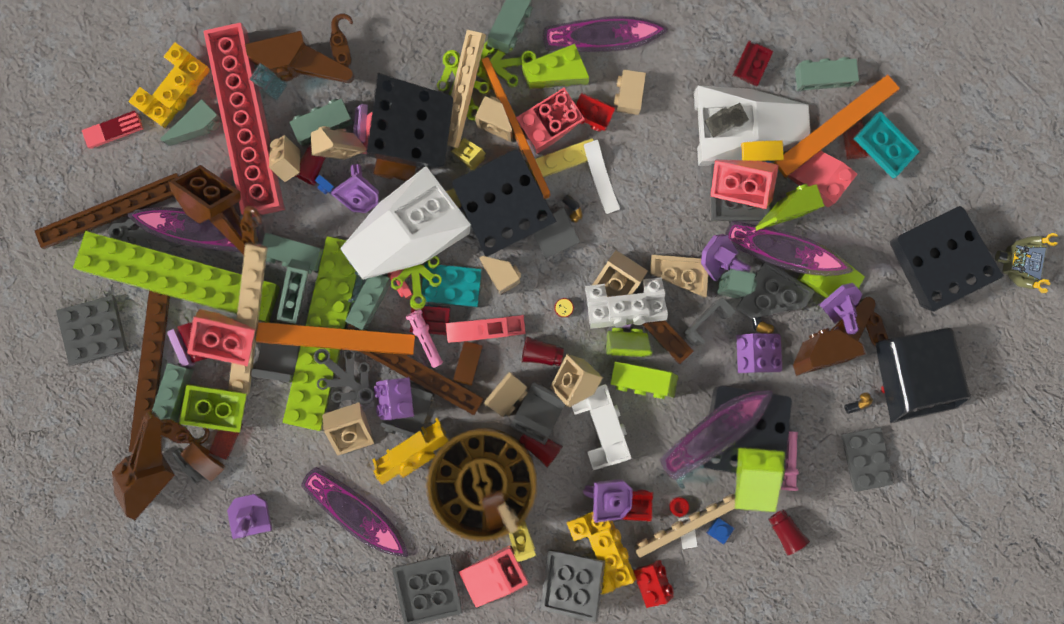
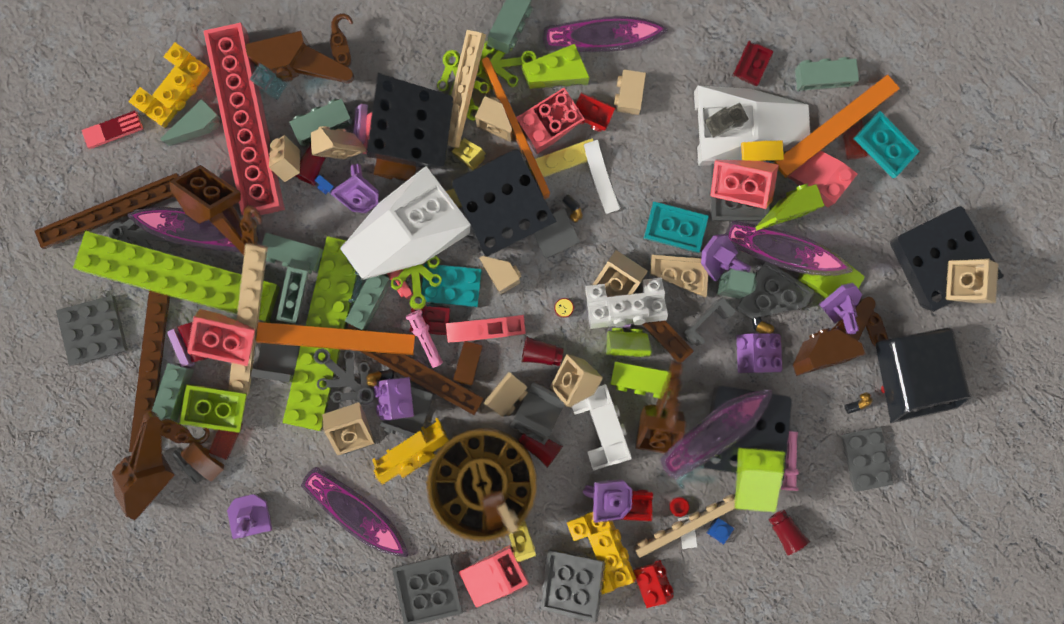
(379, 375): none -> arm
(660, 426): none -> reddish brown slope
(676, 227): none -> teal plate
(972, 281): none -> tan slope
(1025, 261): torso -> none

